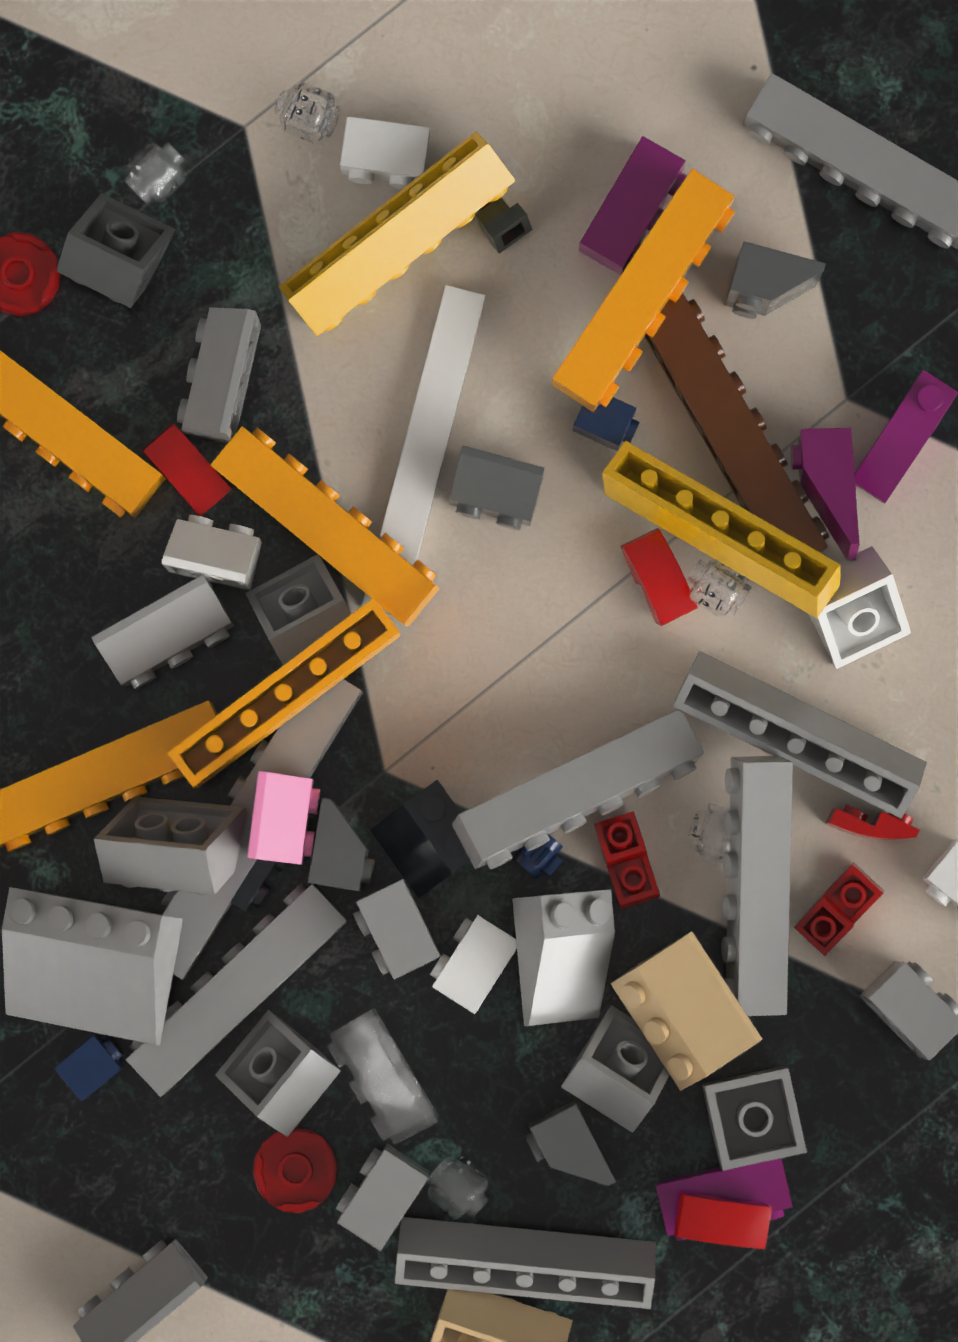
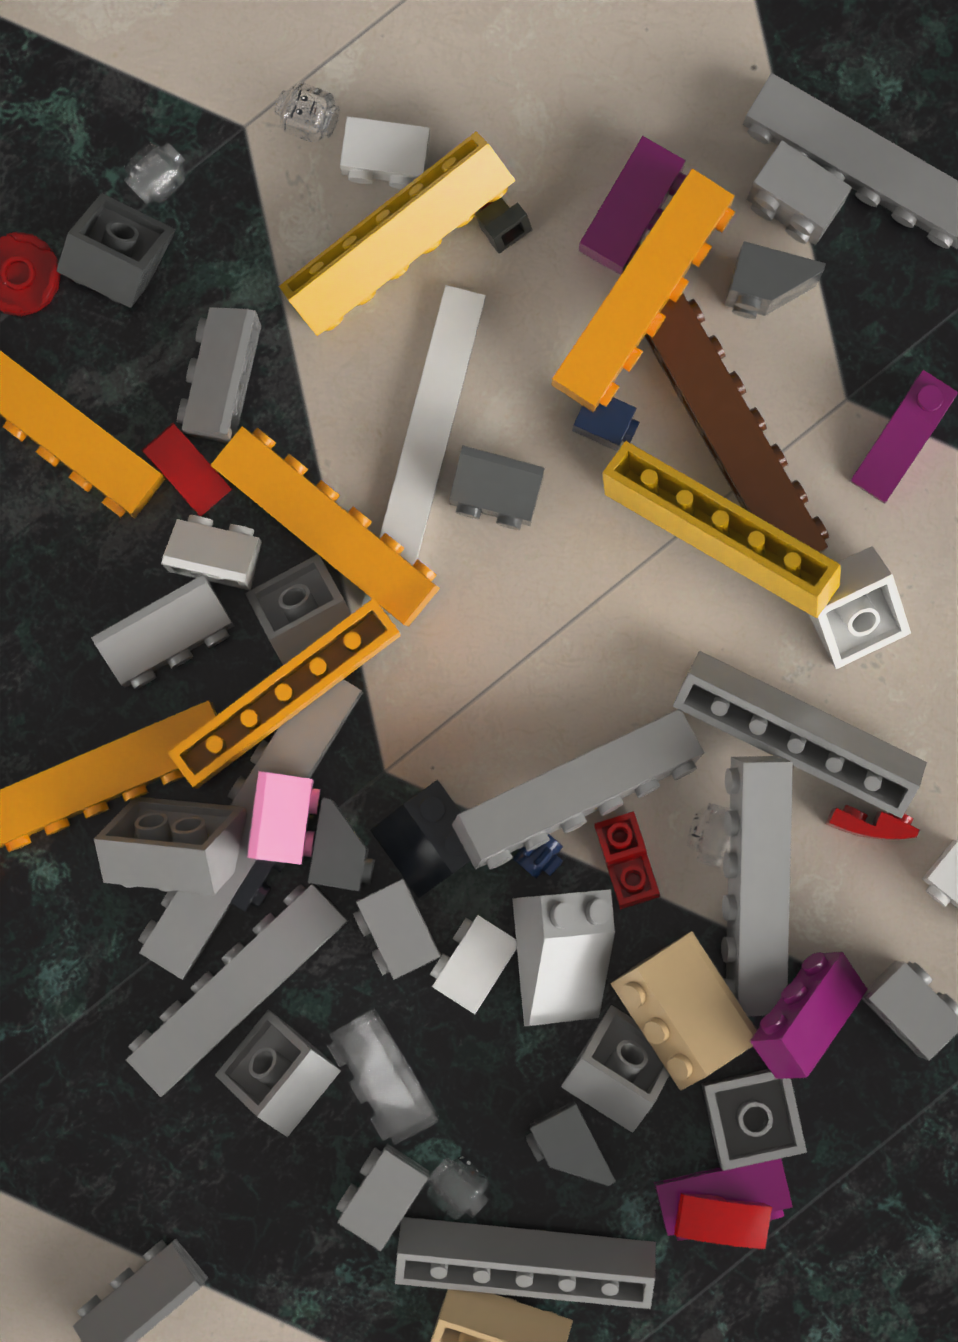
(88, 964): light grey slope -> none
(91, 1066): dark blue brick -> none
(295, 1170): red tile -> none
(659, 576): red slope -> none
(718, 587): clear head -> none
(797, 194): none -> light grey brick
(808, 1015): none -> magenta brick
(828, 480): magenta slope -> none
(839, 909): red slope -> none

